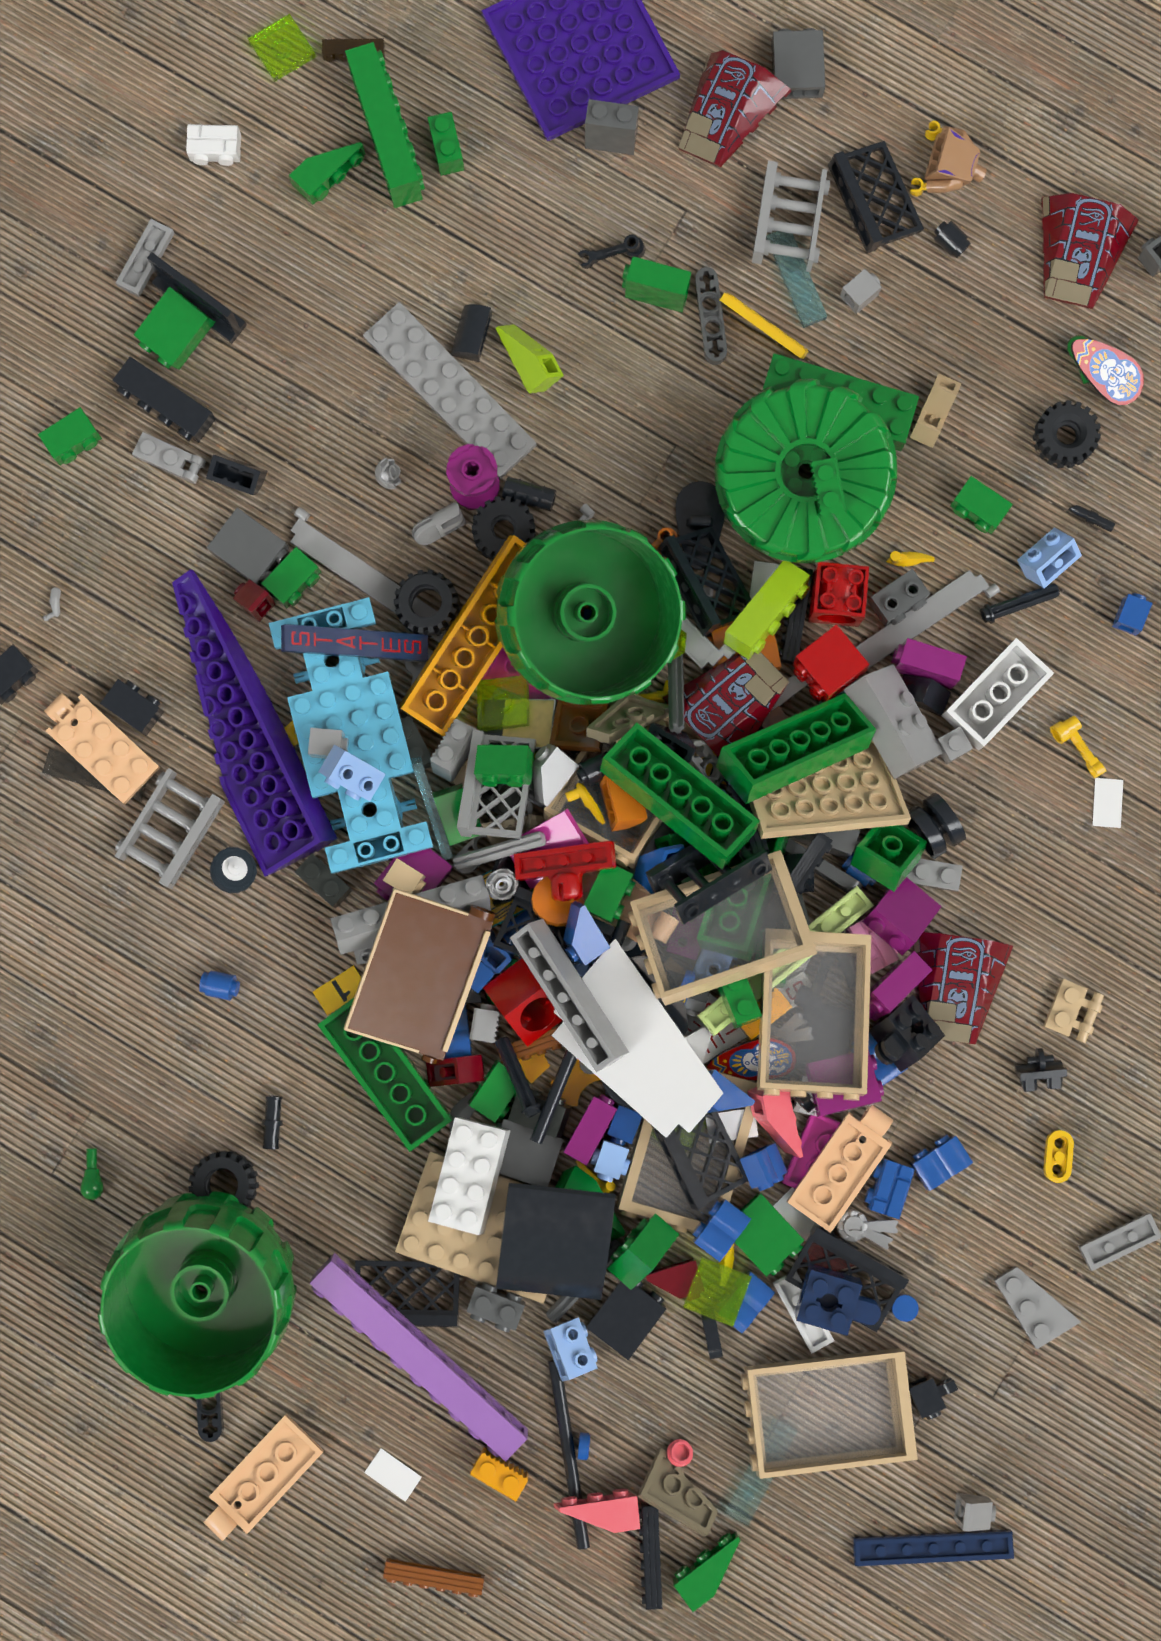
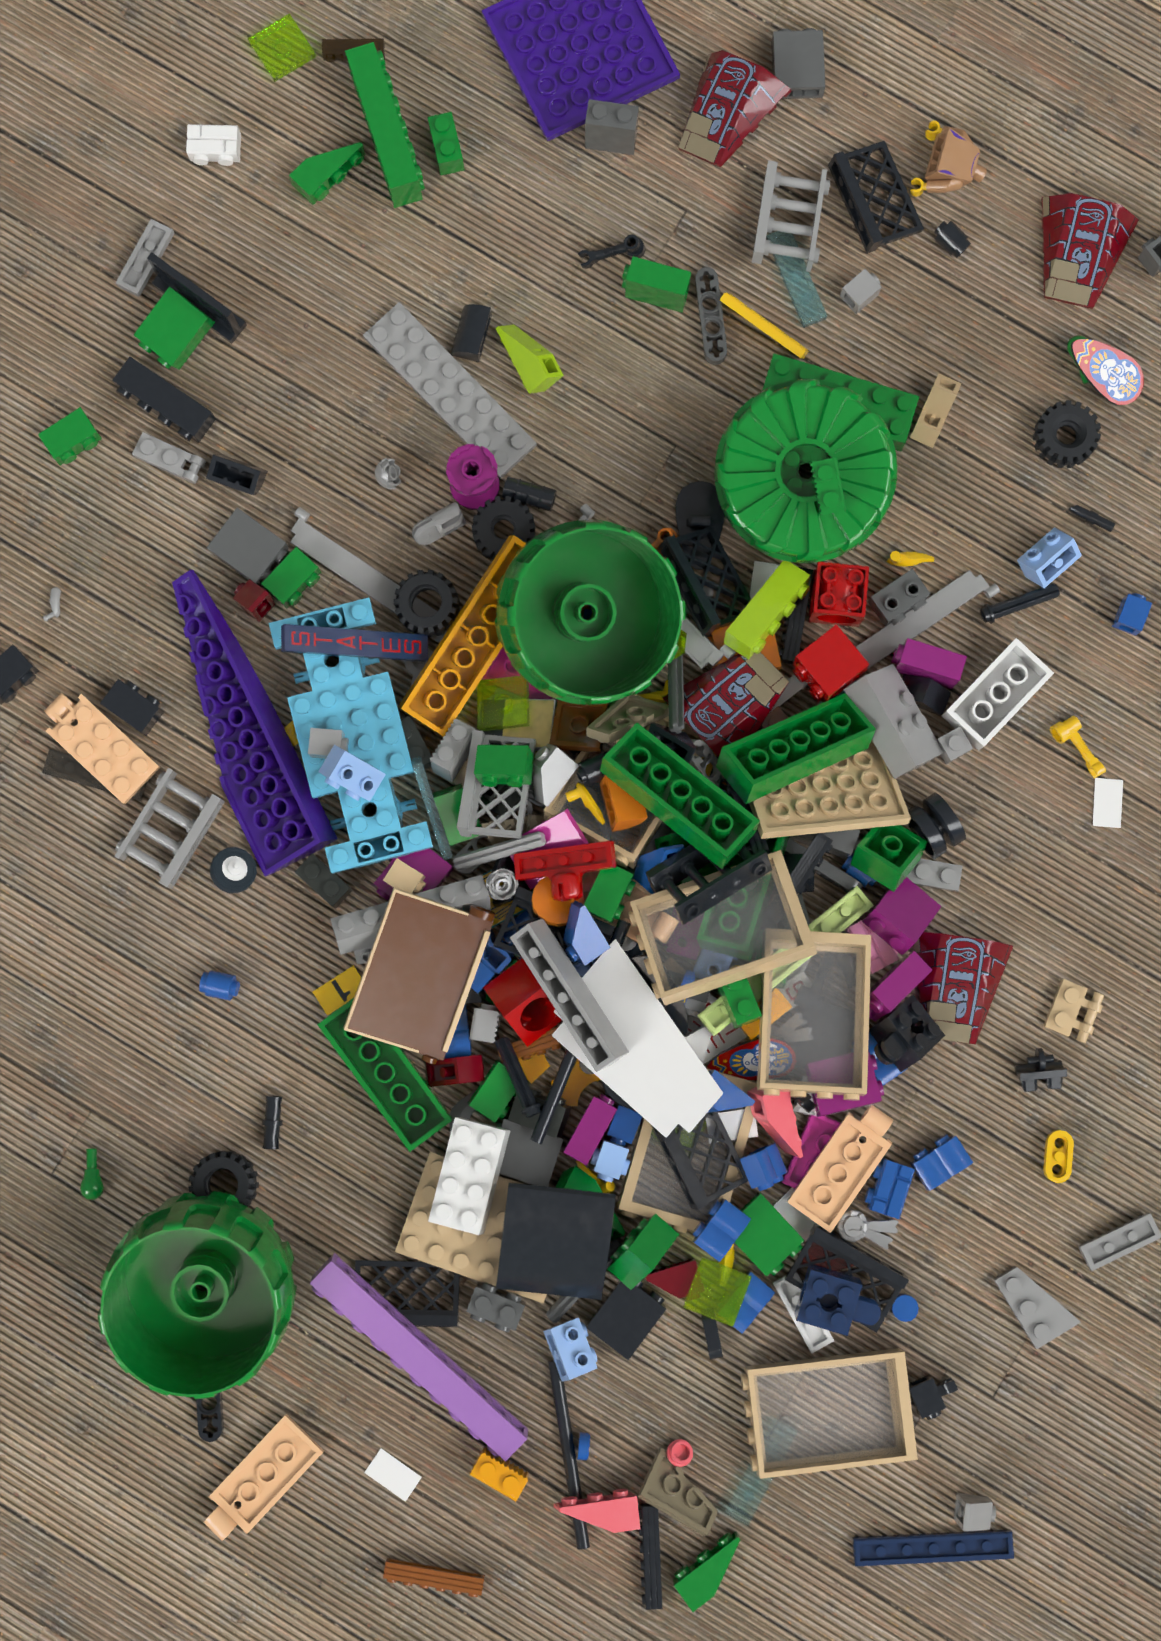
(980, 505): green brick -> none

